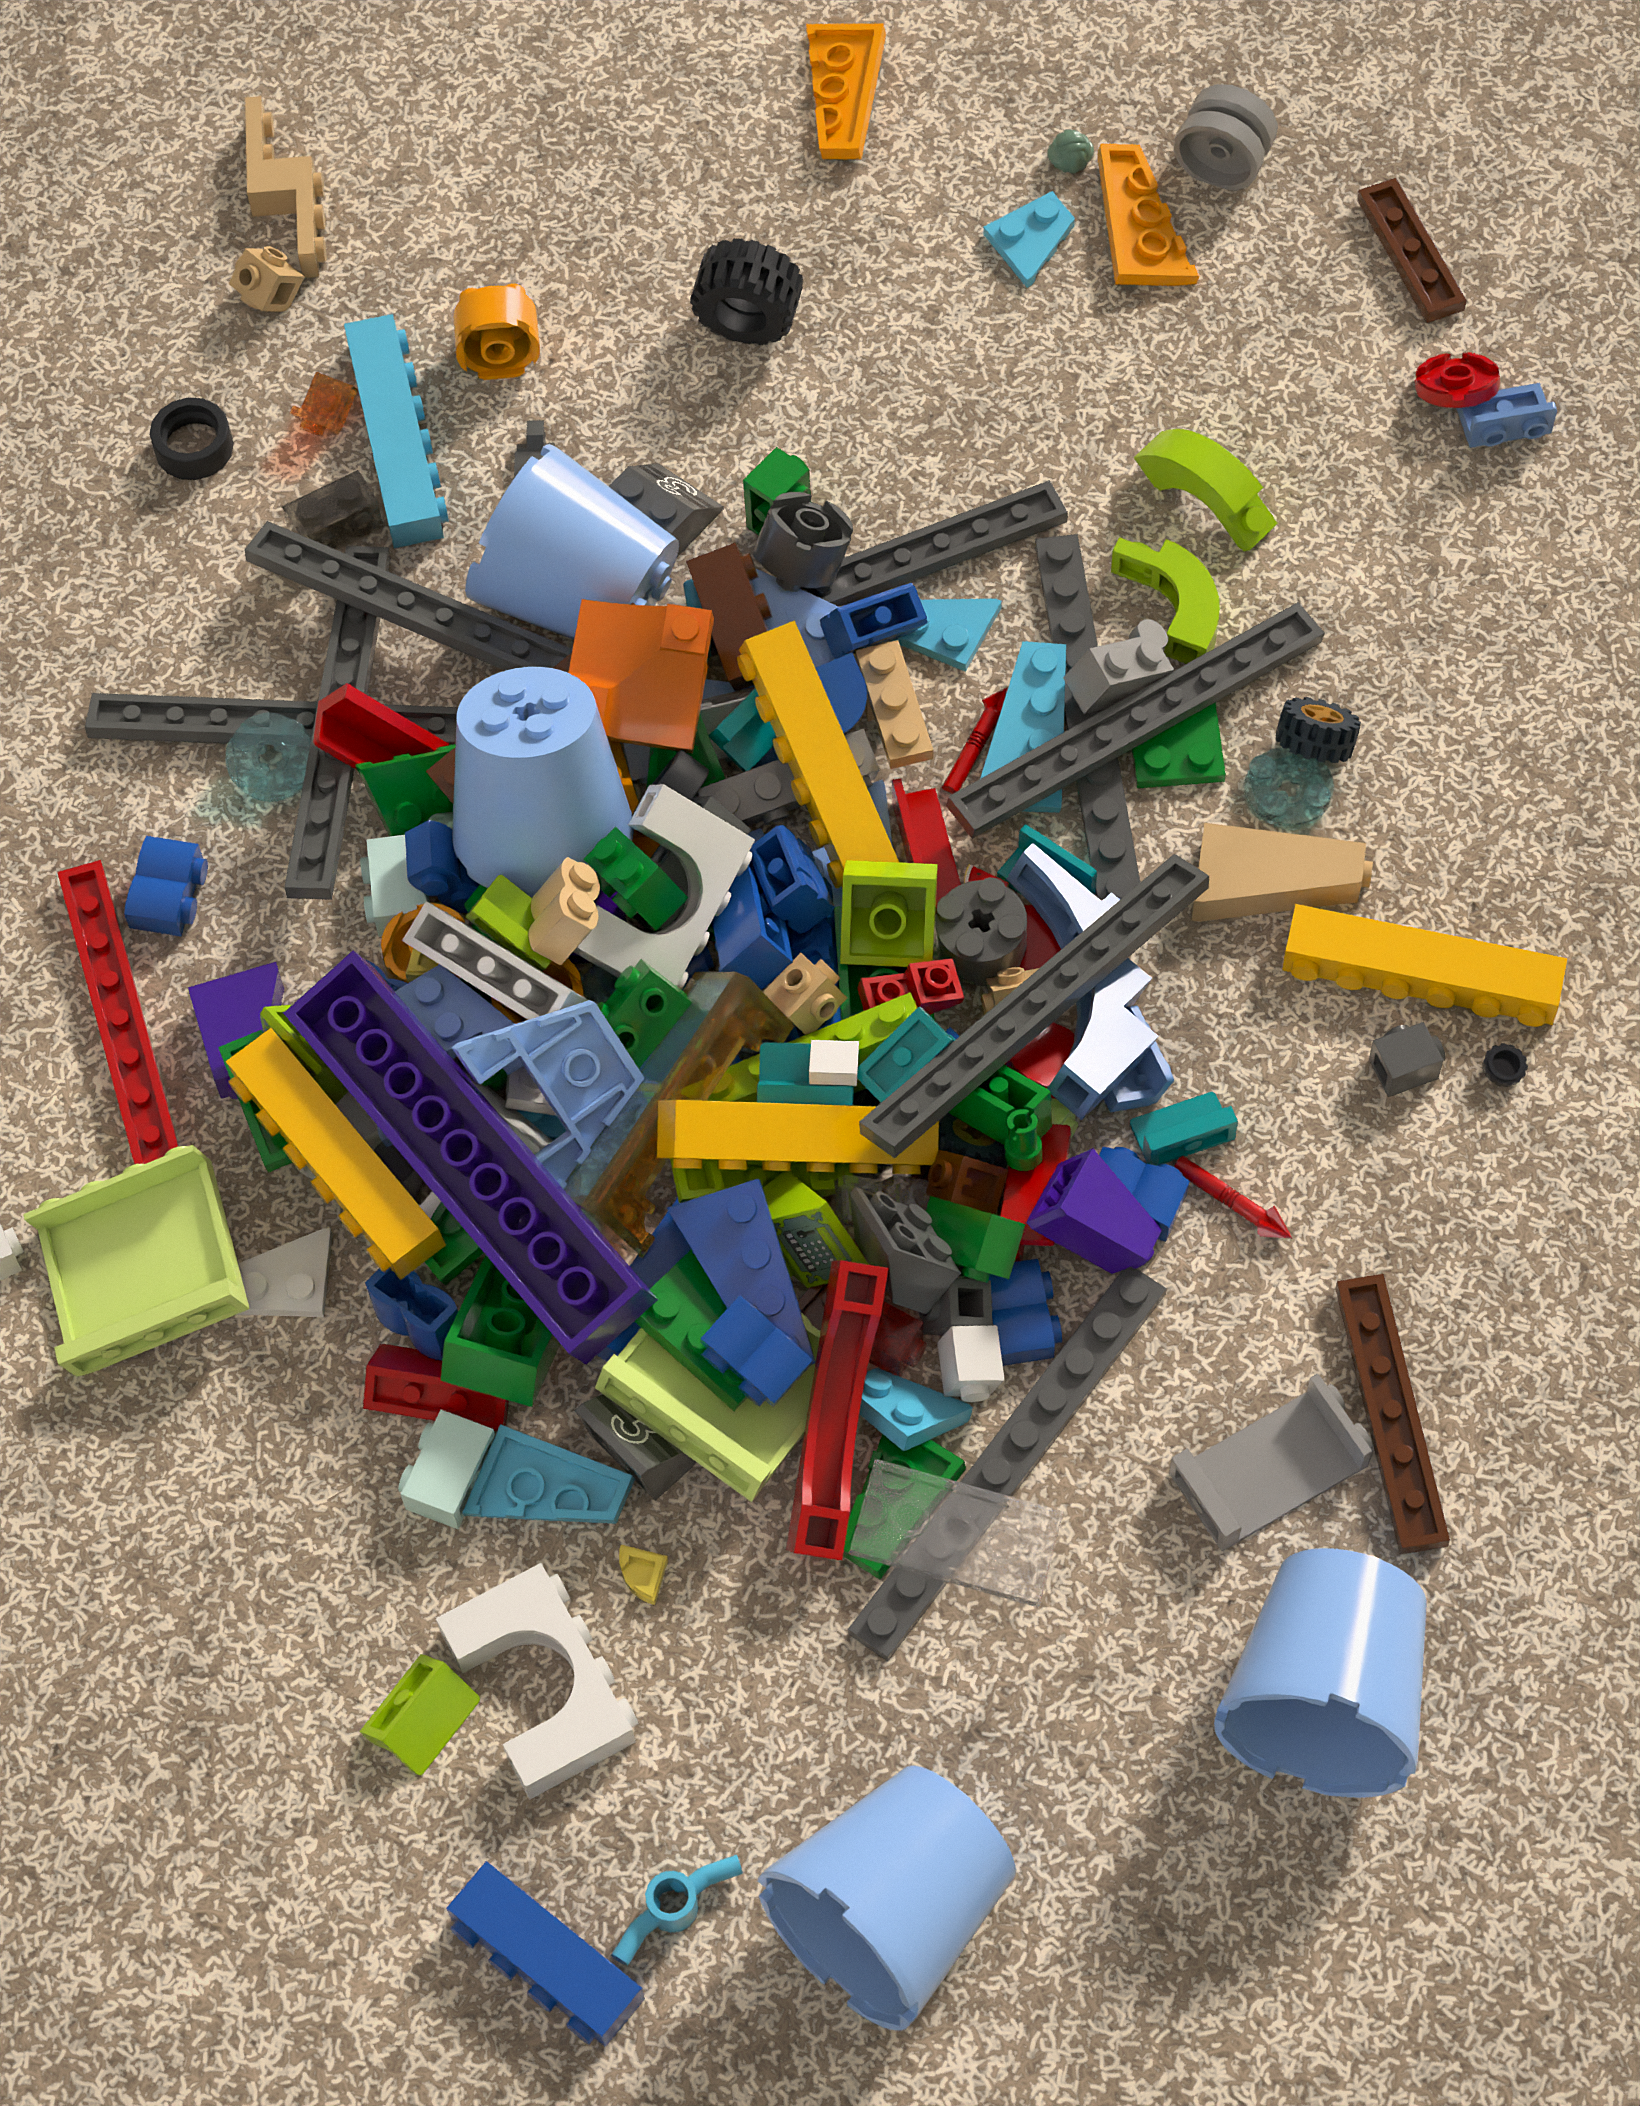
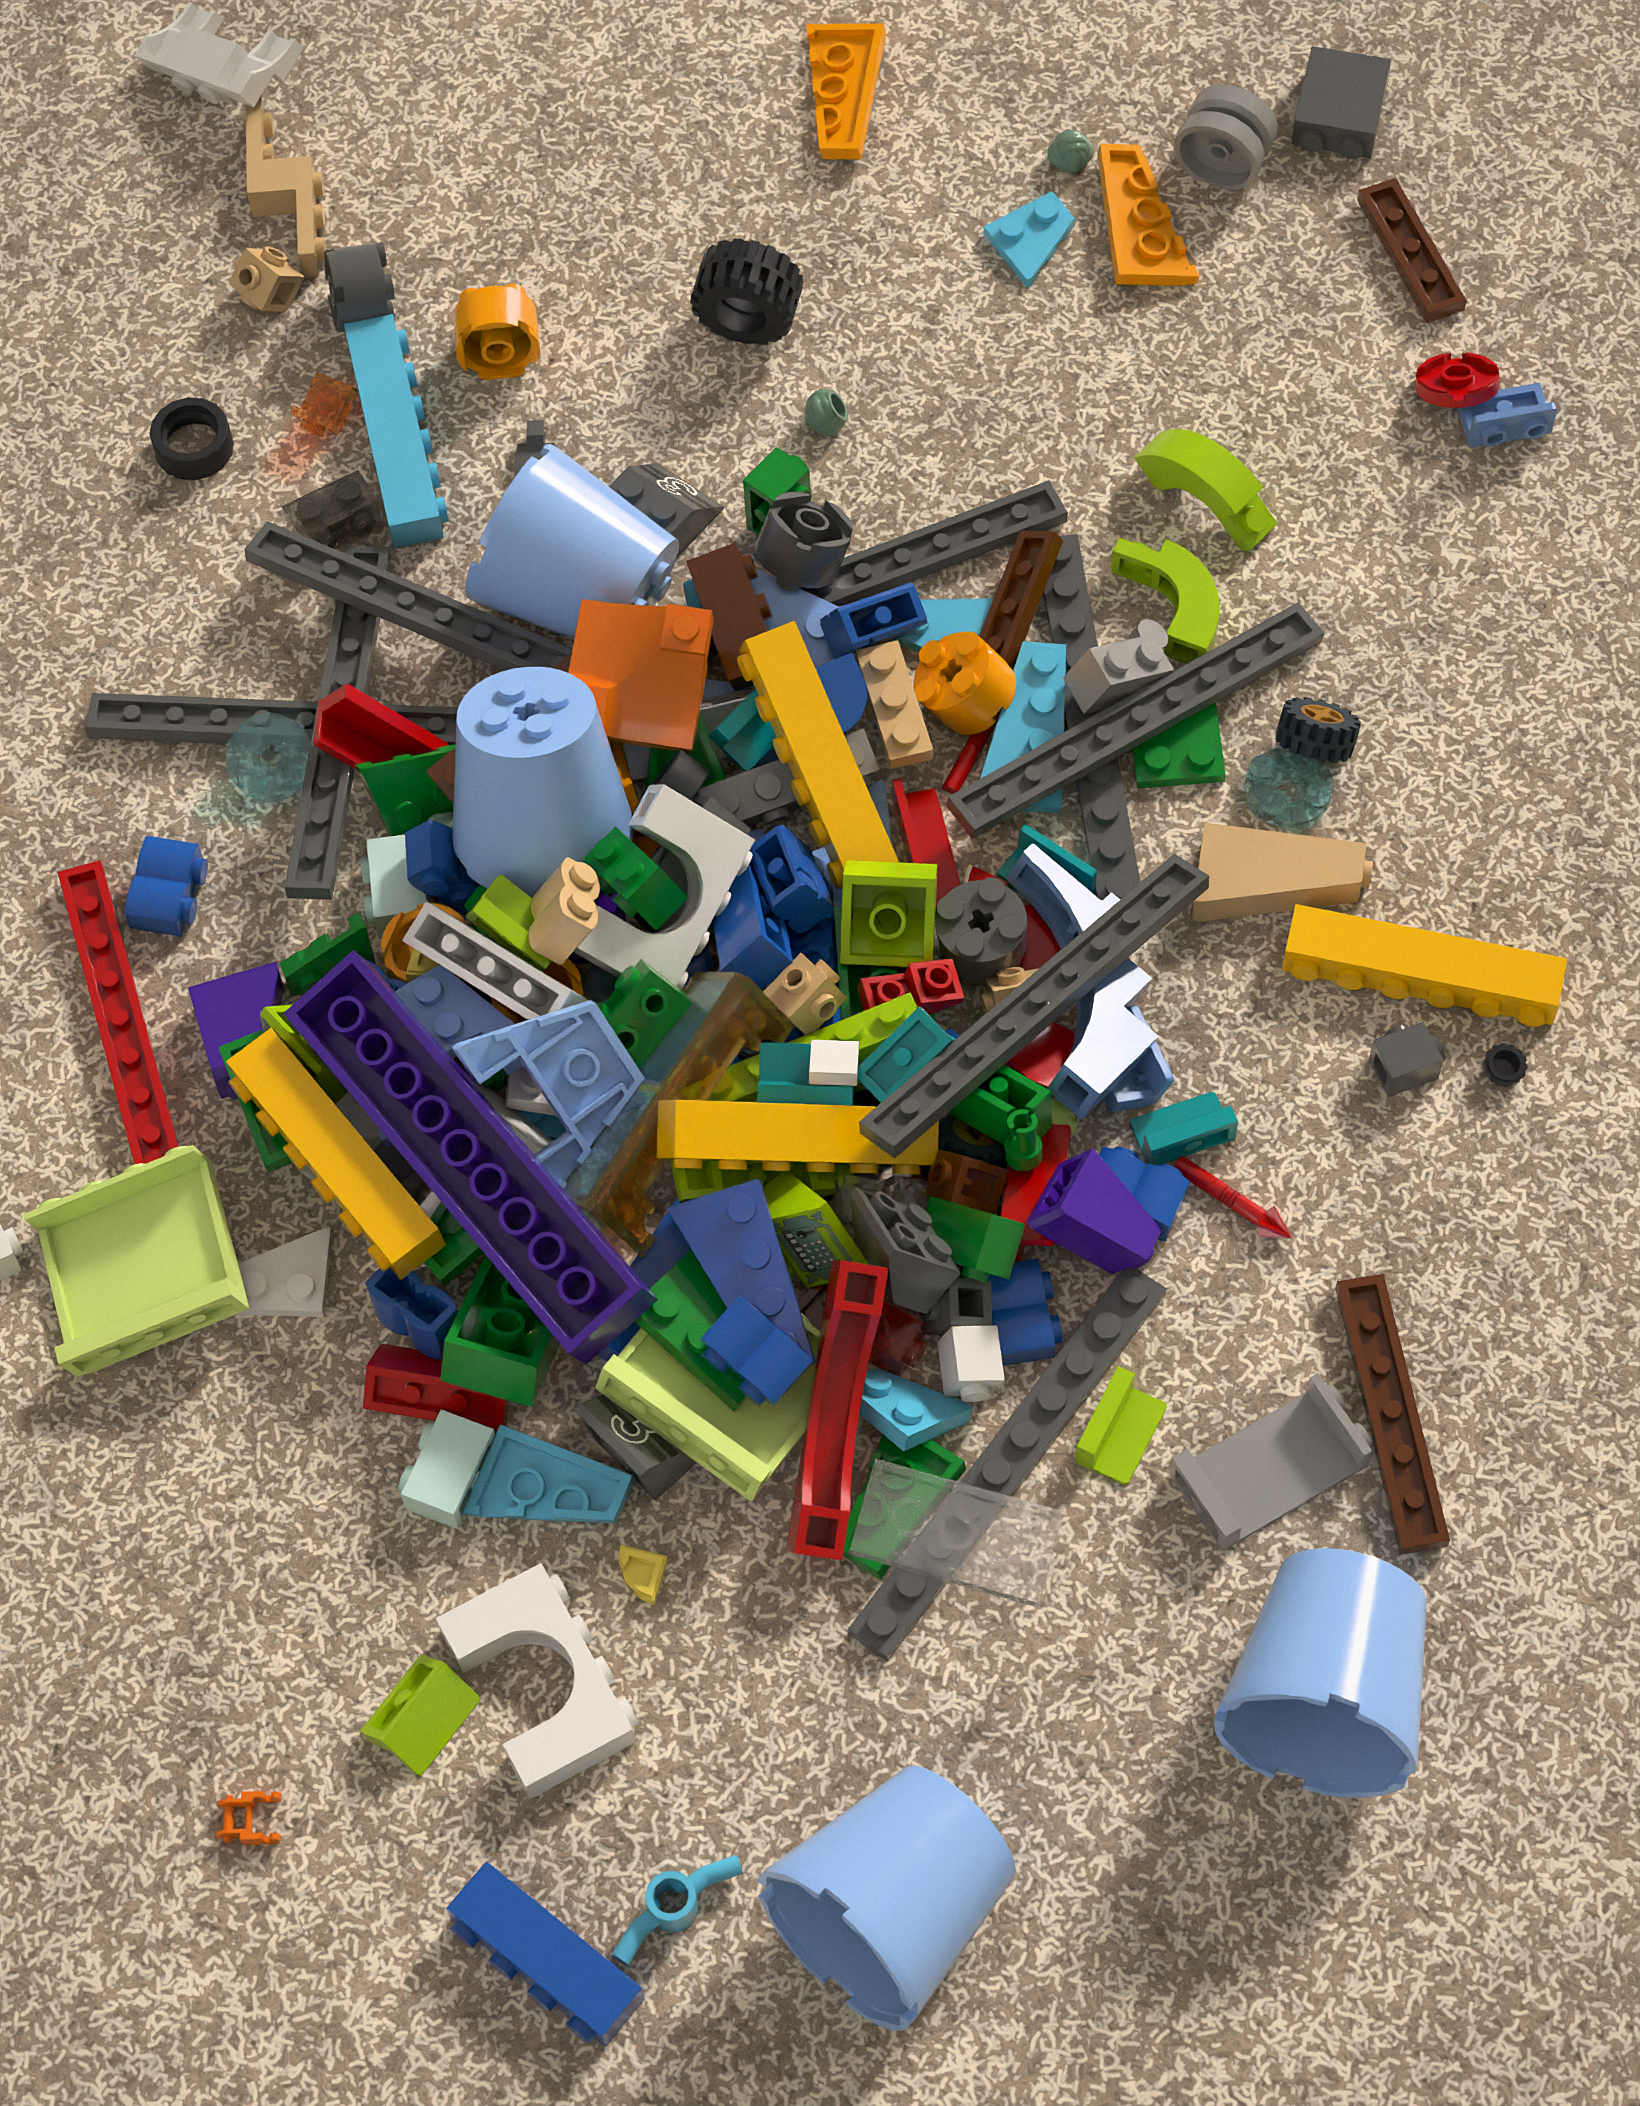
(213, 64): none -> white bracket
(248, 1802): none -> orange piece
(311, 964): none -> green wing
(358, 283): none -> dark grey brick
(825, 412): none -> sand green piece
(963, 682): none -> light orange brick
(1020, 592): none -> reddish brown plate
(1119, 1429): none -> lime panel
(1341, 102): none -> dark grey brick

